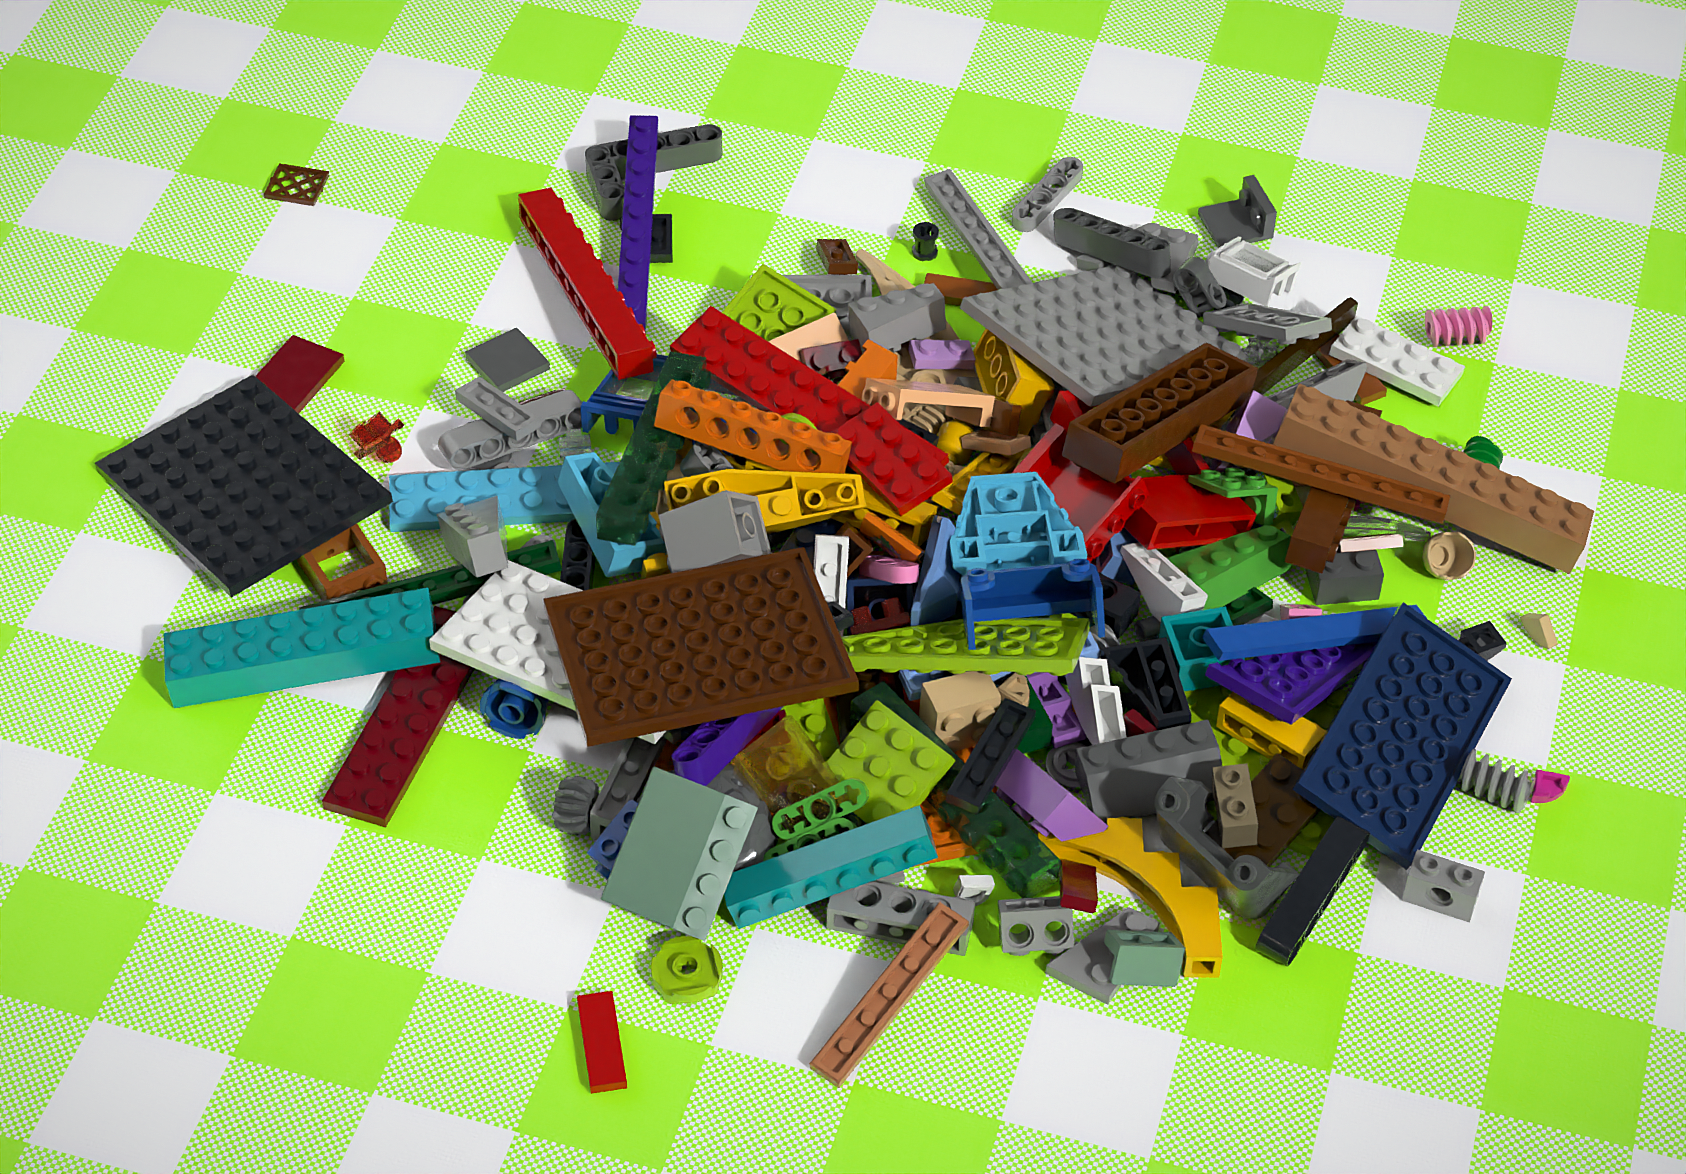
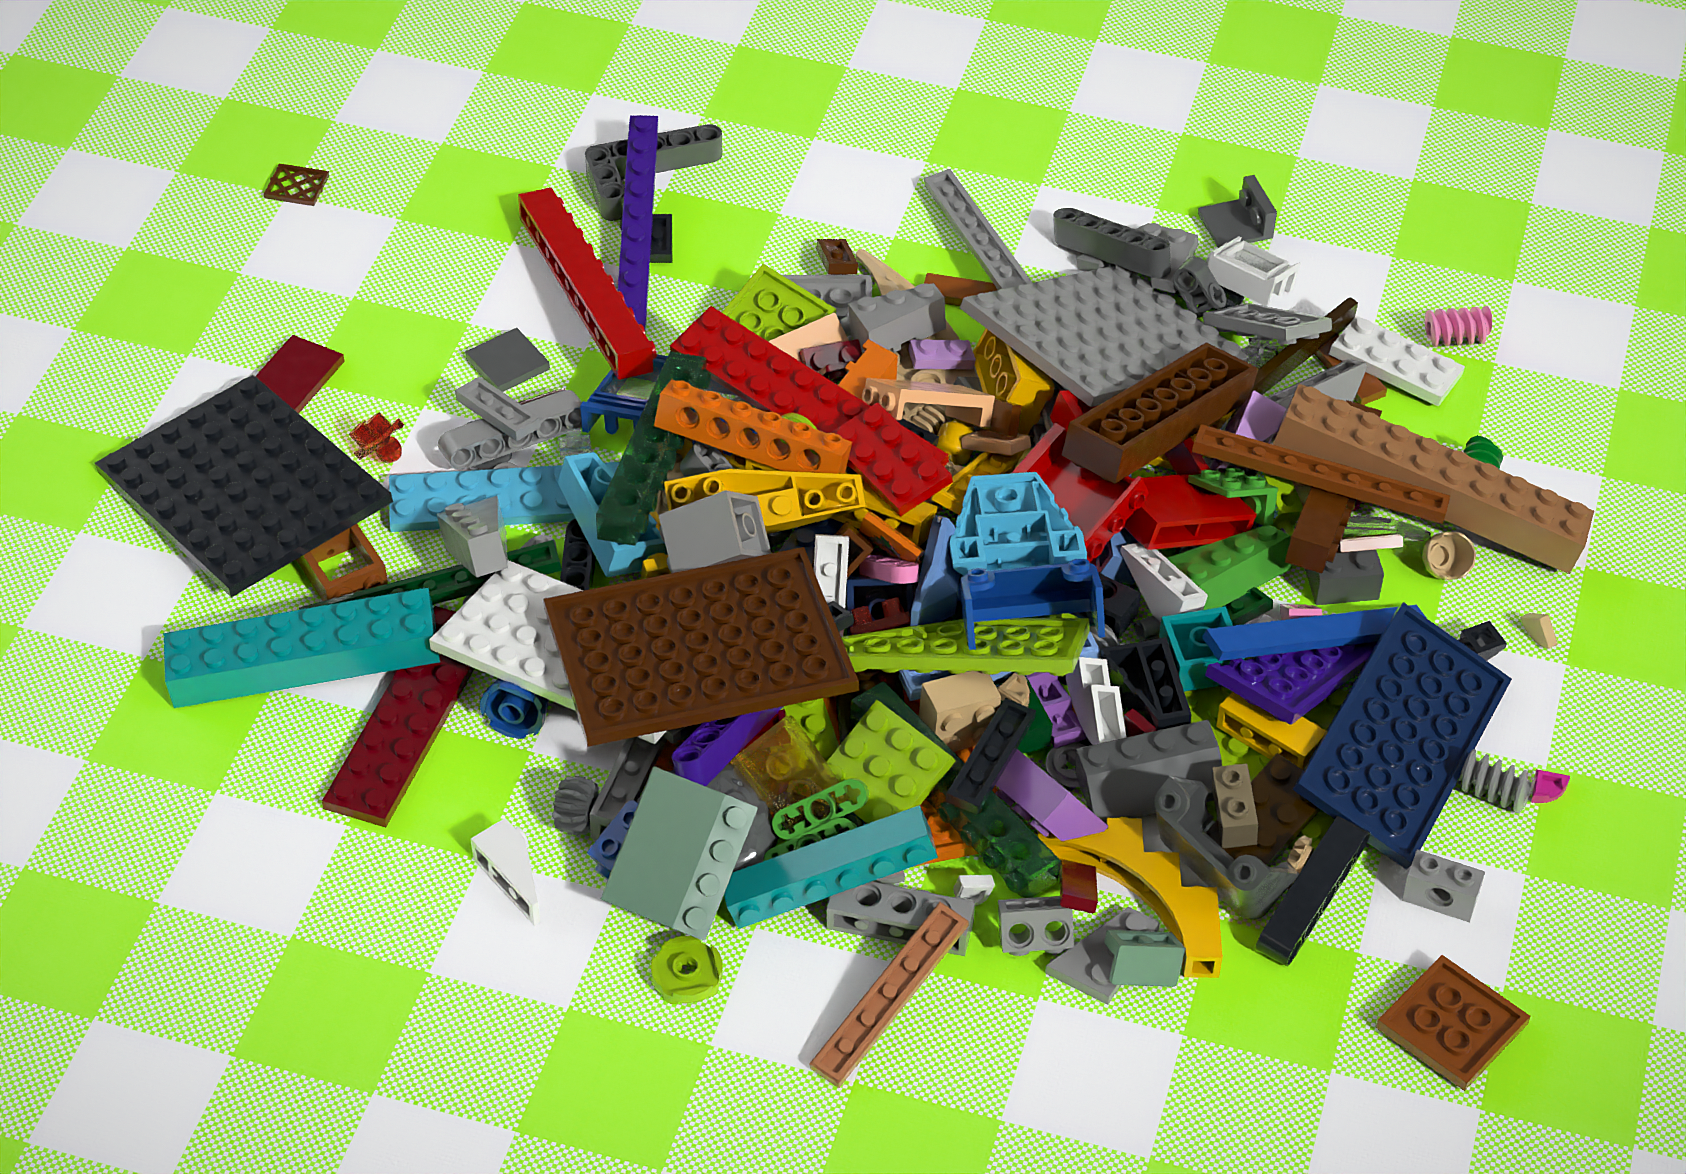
(505, 859): none -> white slope
(601, 1042): red tile -> none
(925, 246): black bush -> none
(1052, 196): light grey beam -> none
(1300, 854): none -> tan gear
(1453, 1022): none -> dark orange plate

